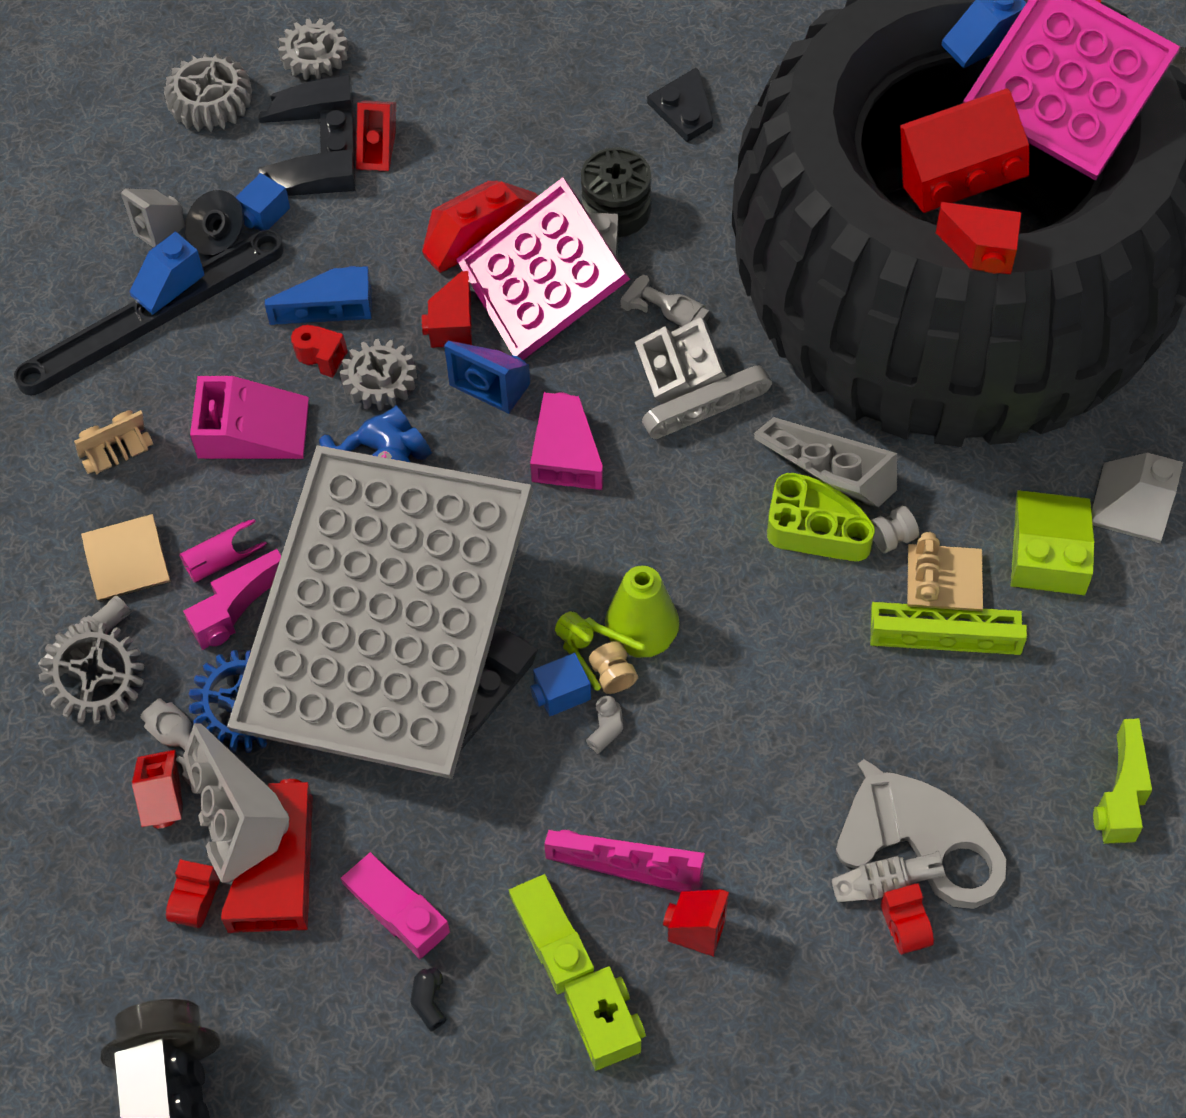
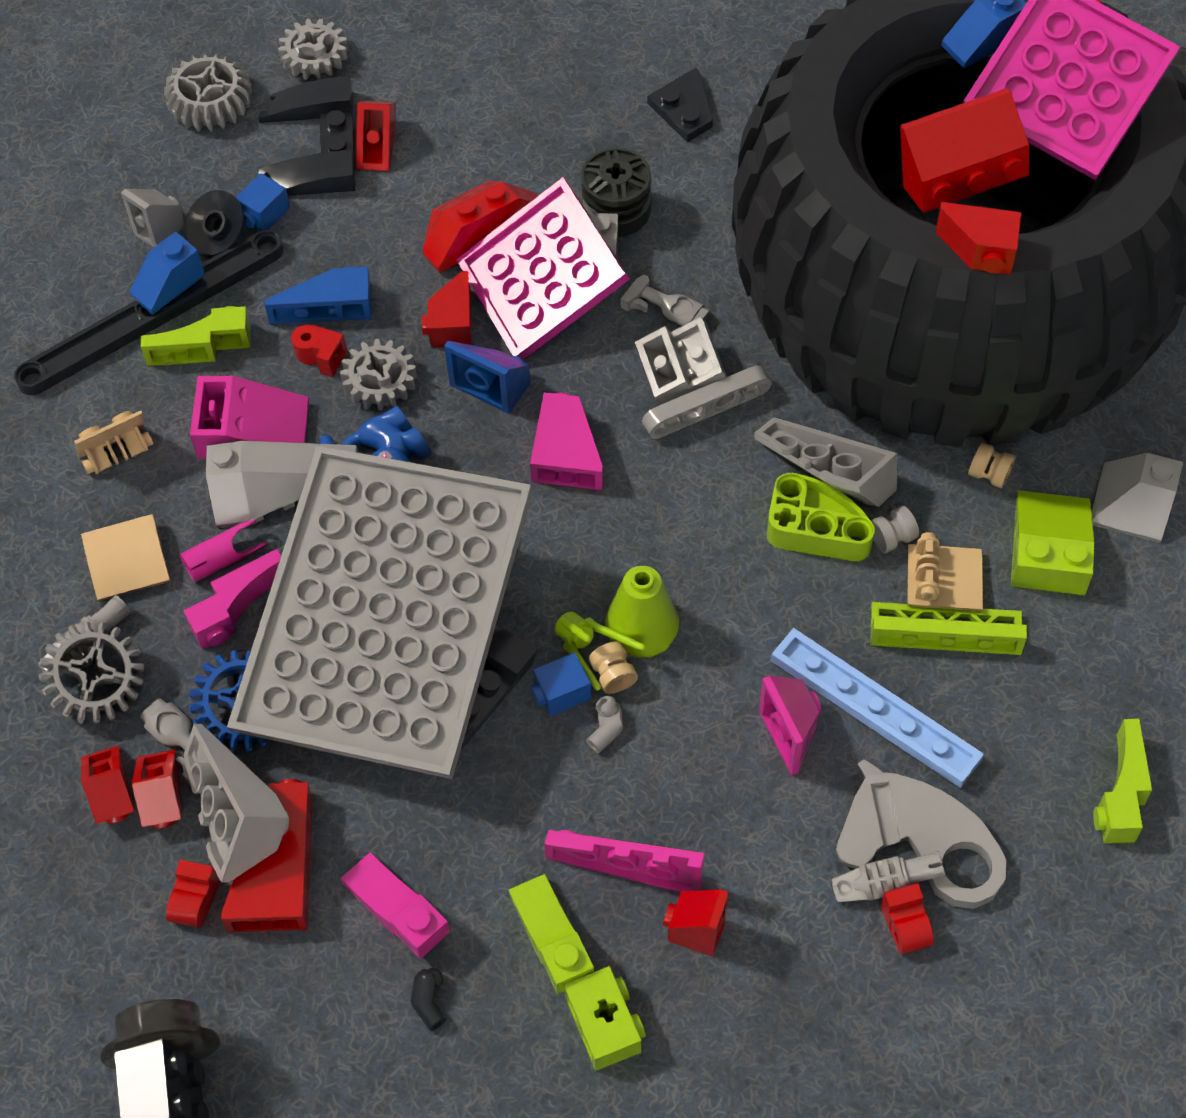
(107, 785): none -> red slope
(198, 342): none -> lime slope
(257, 477): none -> light grey wedge
(790, 717): none -> dark pink slope
(877, 707): none -> light blue plate
(999, 469): none -> tan wheel

